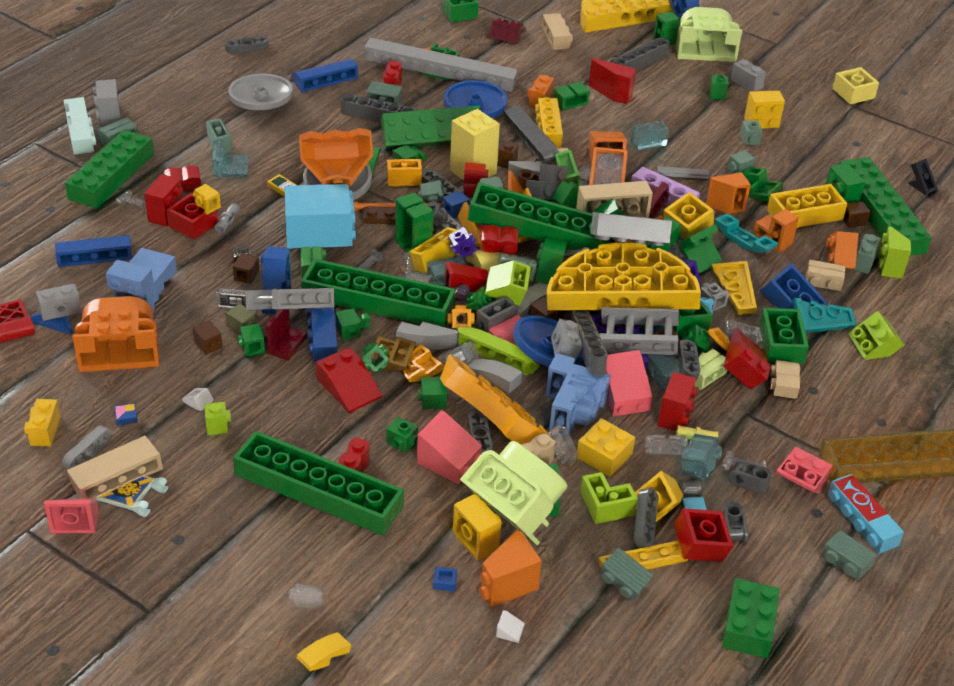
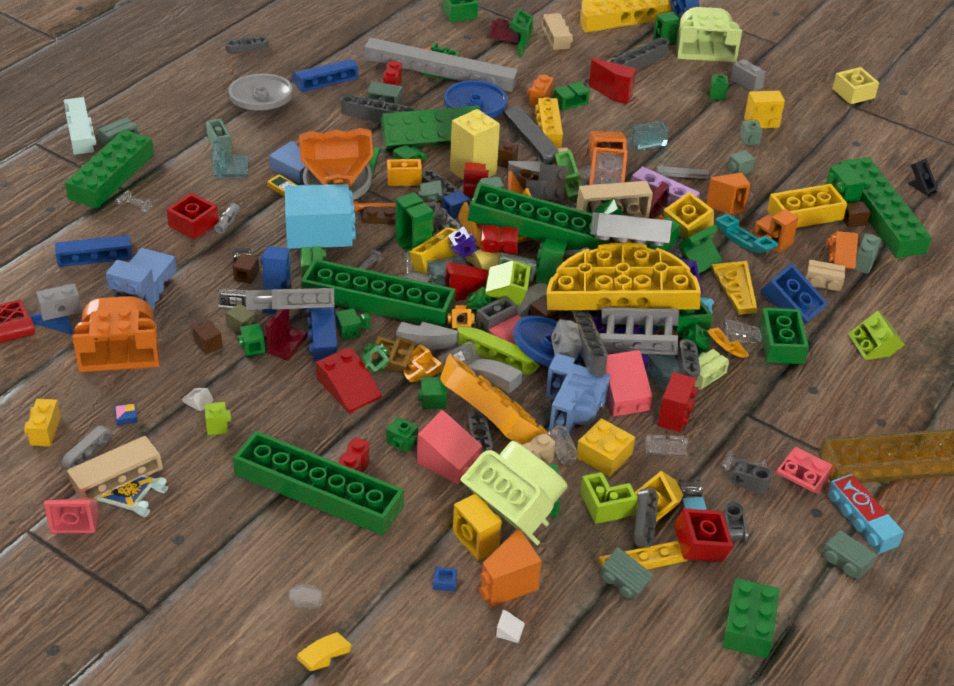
(106, 101): light grey brick -> none
(161, 196): red brick -> none
(189, 177): red brick -> none
(207, 198): yellow brick -> none
(287, 162): none -> medium blue slope
(462, 291): plate -> none
(524, 24): none -> green plate
(567, 194): green brick -> none
(689, 432): light yellow pin -> none
(700, 456): clear light blue brick -> none
(716, 293): light grey brick -> none
(746, 360): red slope -> none
(760, 186): green slope -> none
(785, 379): tan brick -> none
(824, 318): teal wing -> none
(894, 254): lime slope -> none

